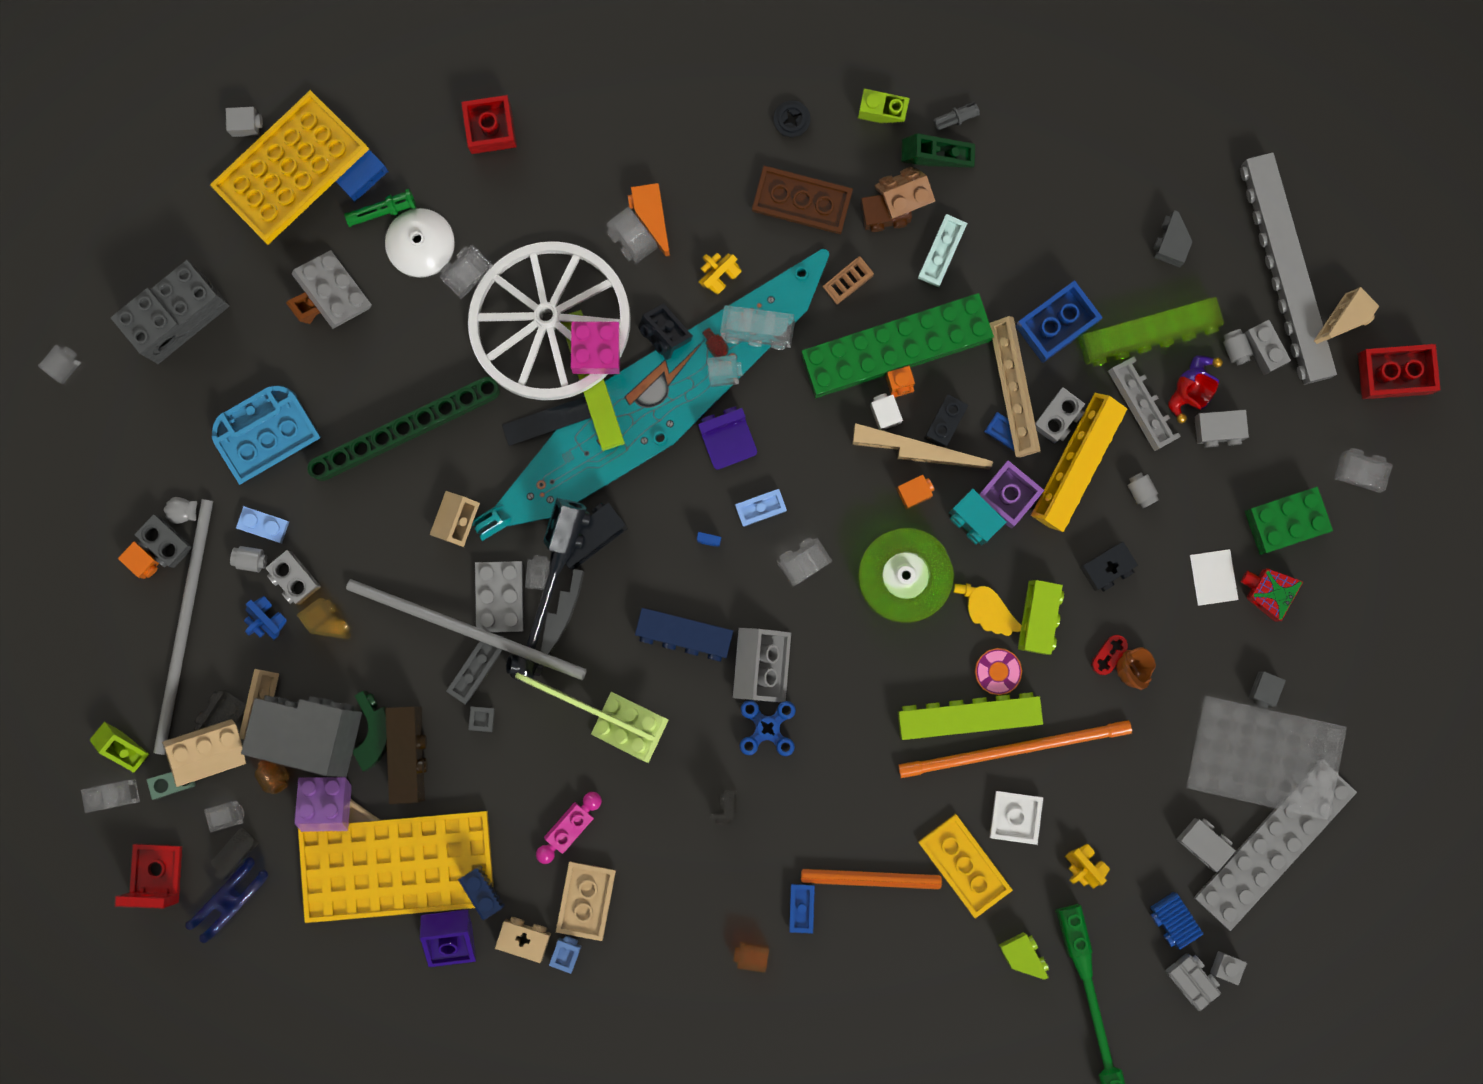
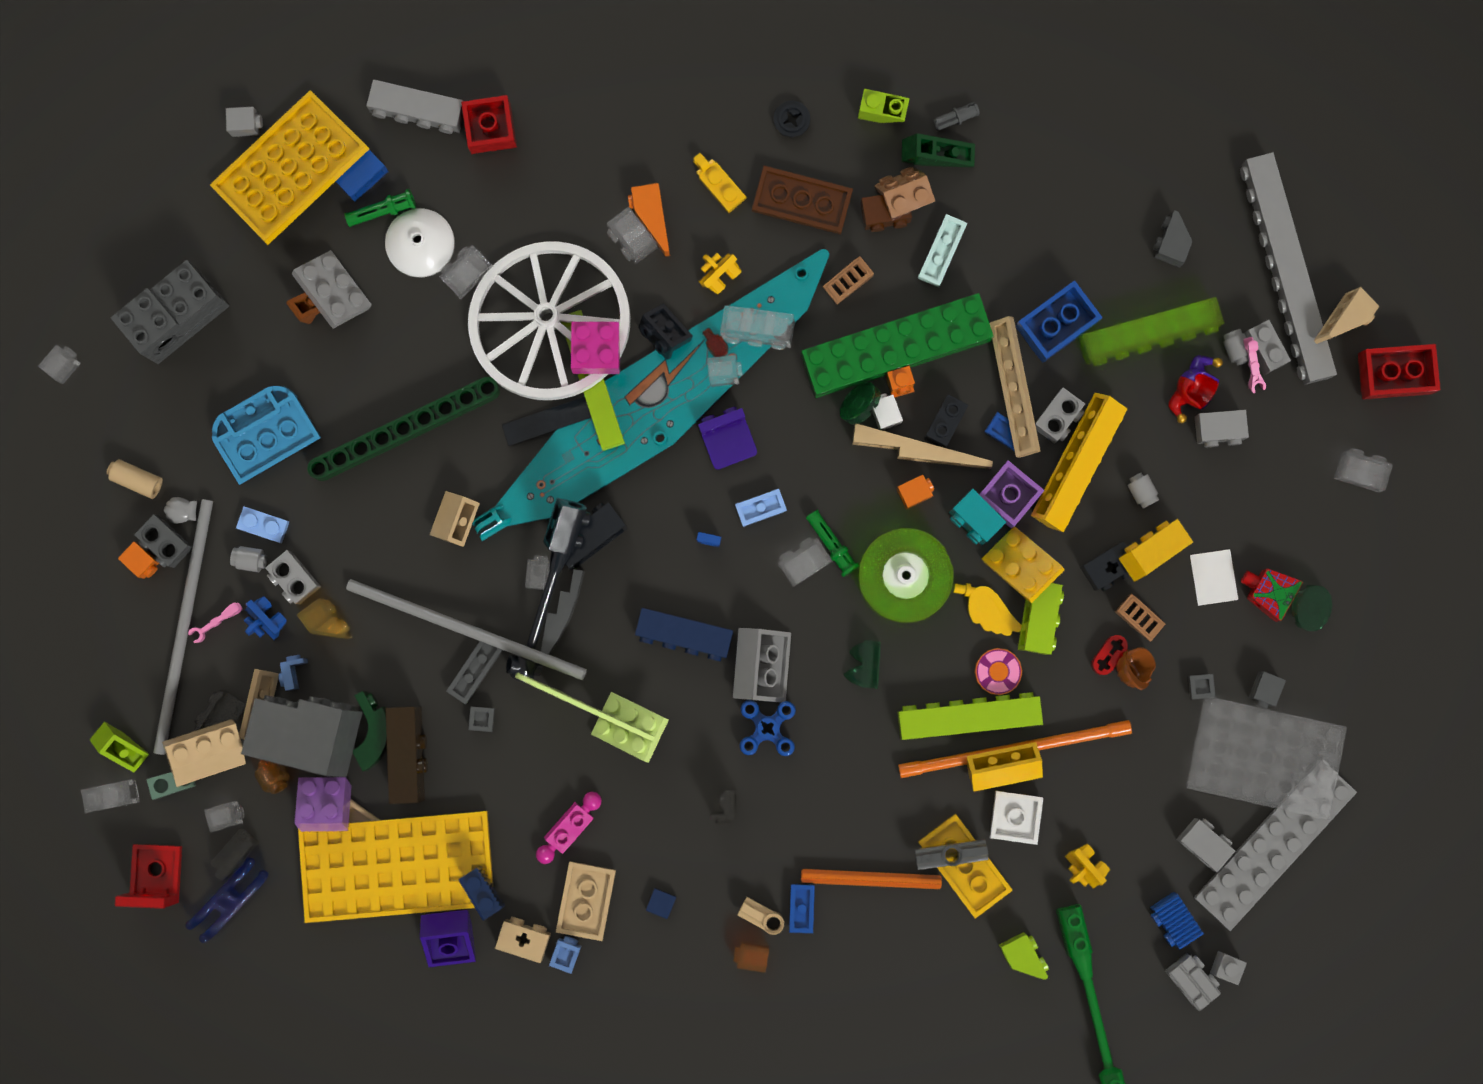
(134, 478): none -> tan brick
(232, 610): none -> bright pink piece
(288, 677): none -> medium blue bracket
(415, 106): none -> light grey brick
(499, 596): light grey plate -> none
(661, 903): none -> dark blue tile
(718, 183): none -> yellow hinge
(759, 914): none -> tan piece
(838, 552): none -> green pin
(859, 402): none -> clear green tile
(868, 674): none -> clear green tile
(966, 853): none -> dark grey piece
(1005, 766): none -> yellow brick
(1023, 564): none -> yellow plate
(1121, 611): none -> medium nougat slope
(1142, 404): light grey hinge -> none
(1155, 549): none -> yellow brick
(1201, 686): none -> dark grey plate
(1251, 347): none -> bright pink piece
(1288, 520): green brick -> none
(1312, 607): none -> clear green tile

